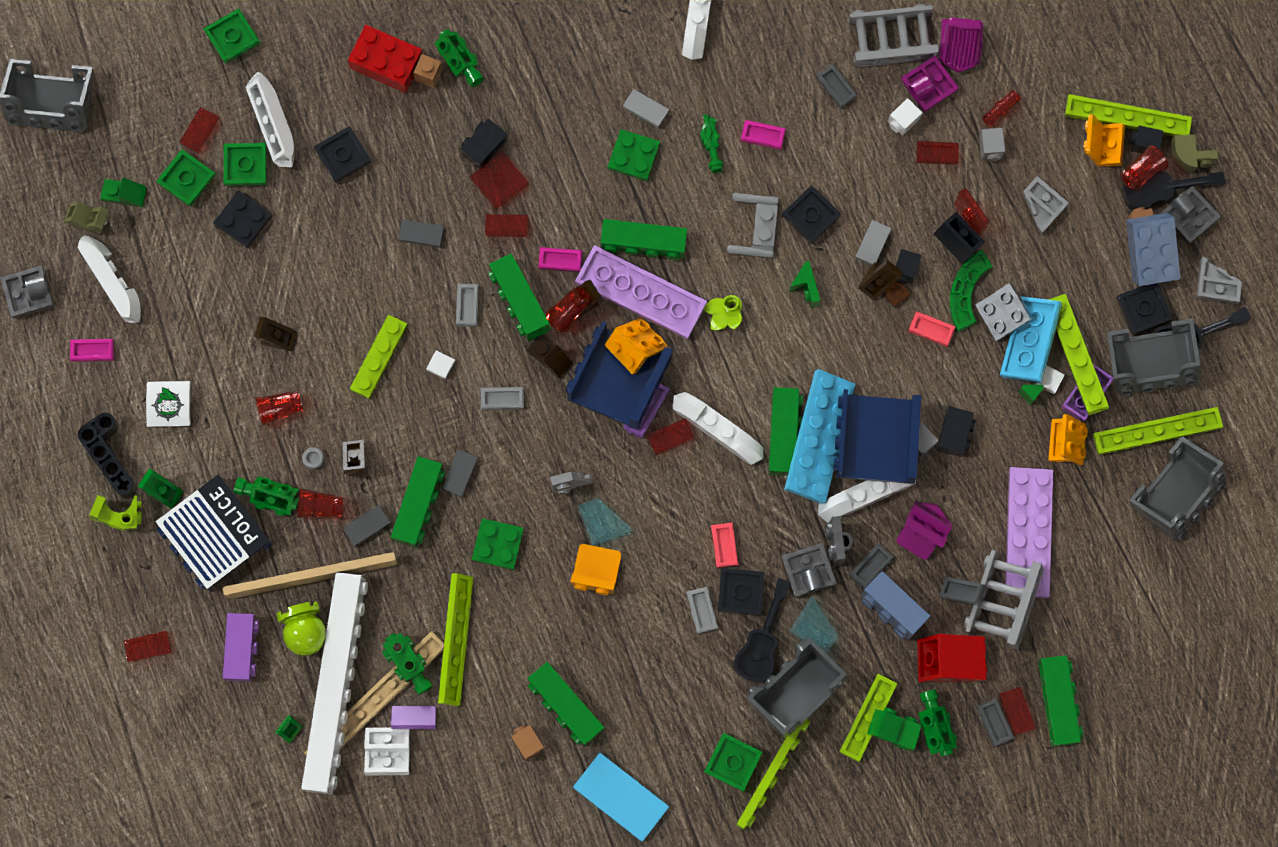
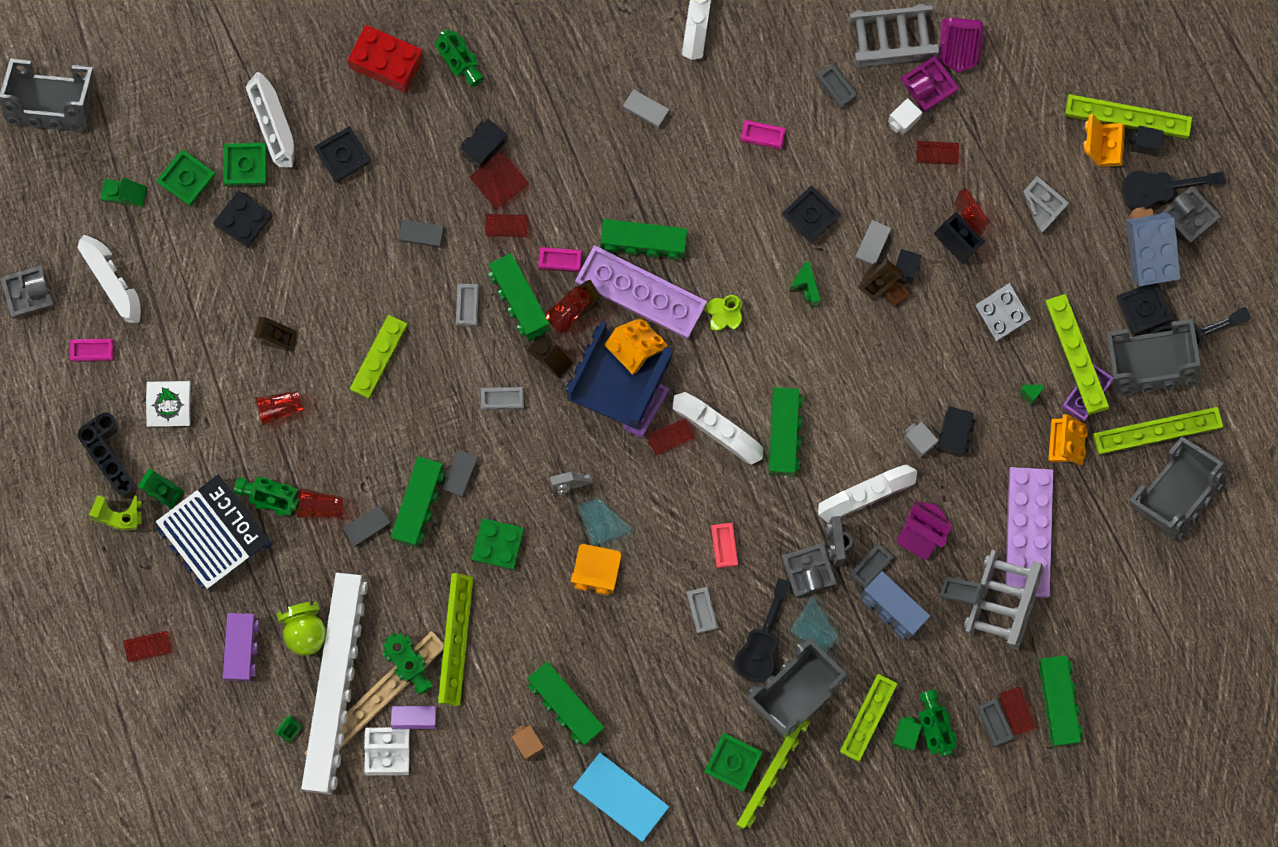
(86, 217): olive brick -> none
(199, 130): clear red tile -> none
(231, 36): green plate -> none
(309, 576): tan tile -> none
(313, 458): light grey tile -> none
(354, 457): slope -> none
(428, 71): medium nougat brick -> none
(440, 365): white tile -> none
(633, 155): green plate -> none
(710, 139): green piece -> none
(741, 591): black plate -> none
(764, 226): light grey plate -> none
(815, 446): medium azure plate -> none
(877, 438): dark blue panel -> none
(885, 725): green brick -> none
(931, 329): coral tile -> none
(951, 658): red slope -> none
(962, 288): green tile -> none
(992, 144): light grey brick -> none
(1001, 108): clear red pin -> none
(1031, 343): medium azure tile -> none
(1051, 380): white tile -> none
(1144, 167): clear red plant -> none
(1186, 155): olive brick -> none
(1217, 284): light grey wing -> none

